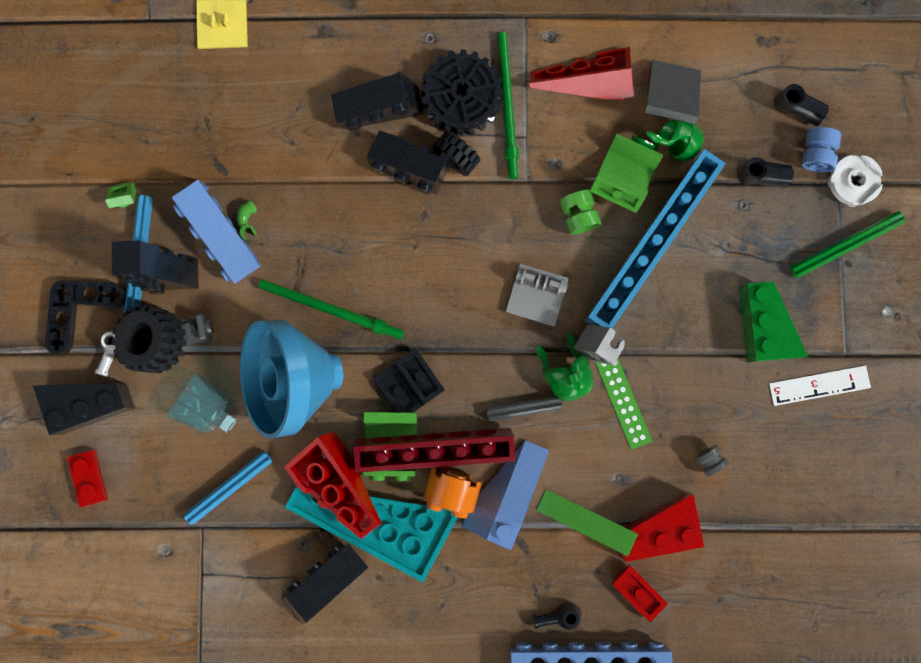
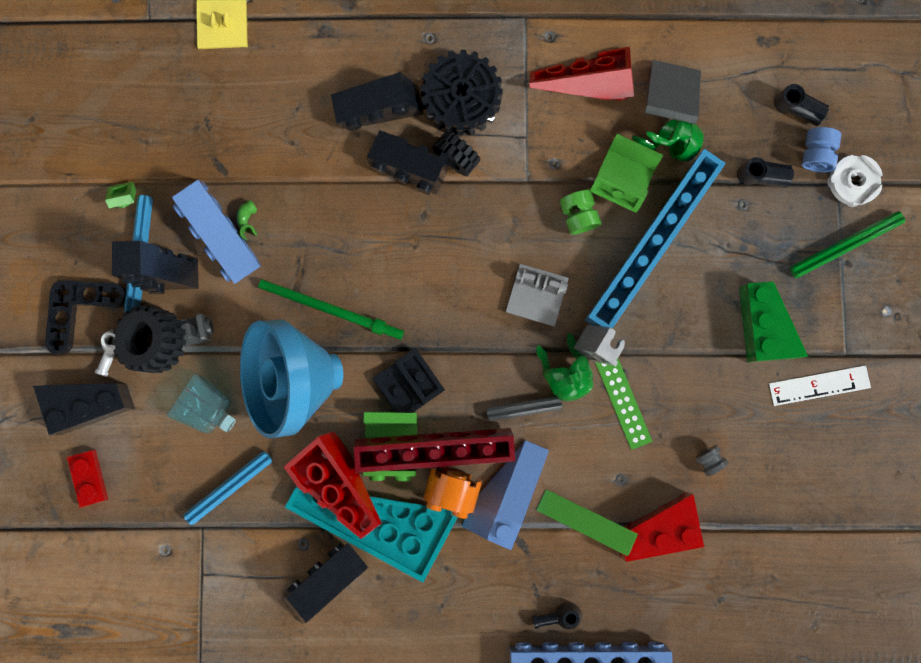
(511, 152): green bar -> none
(639, 593): red plate -> none

